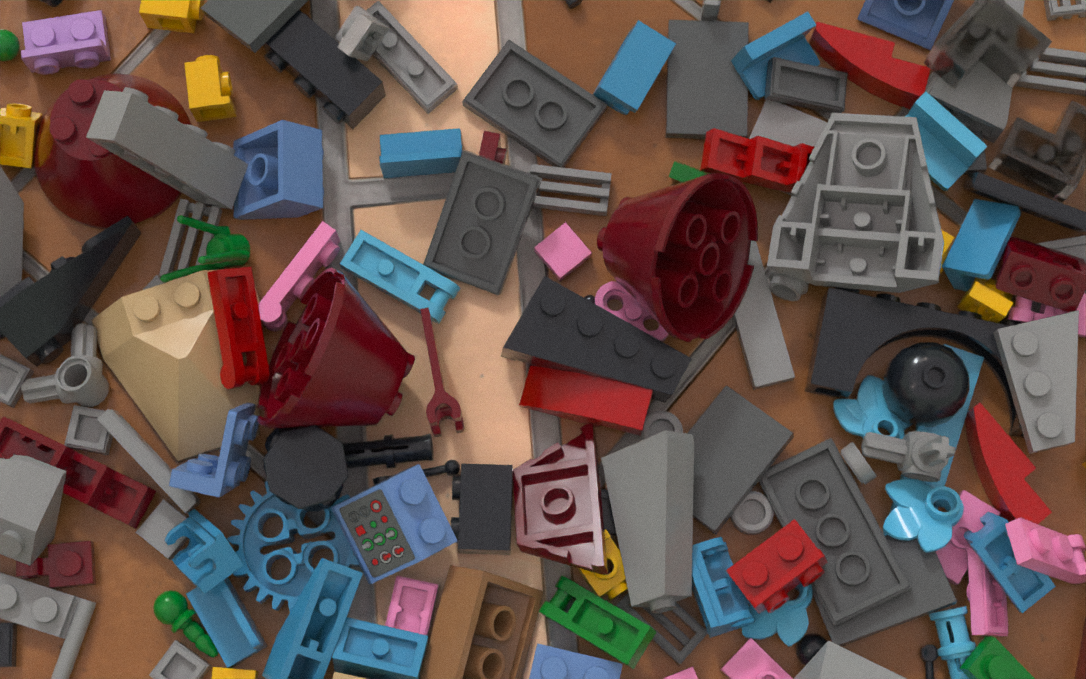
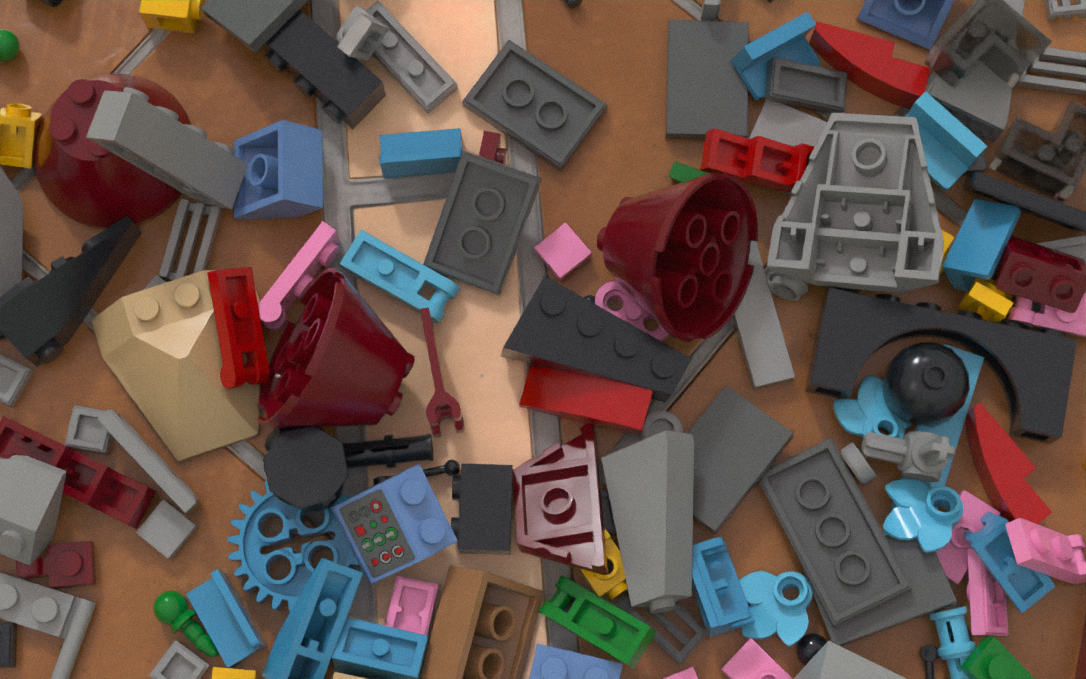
(65, 42): lavender bracket -> none
(71, 373): light grey axle -> none
(208, 555): dark azure hinge -> none
(209, 89): yellow brick -> none
(221, 251): green plant -> none
(221, 474): medium blue bracket -> none
(573, 175): light grey tile -> none
(634, 69): dark azure hinge -> none
(753, 514): light grey tile -> none
(778, 567): red bracket -> none
(1043, 378): light grey wing -> none

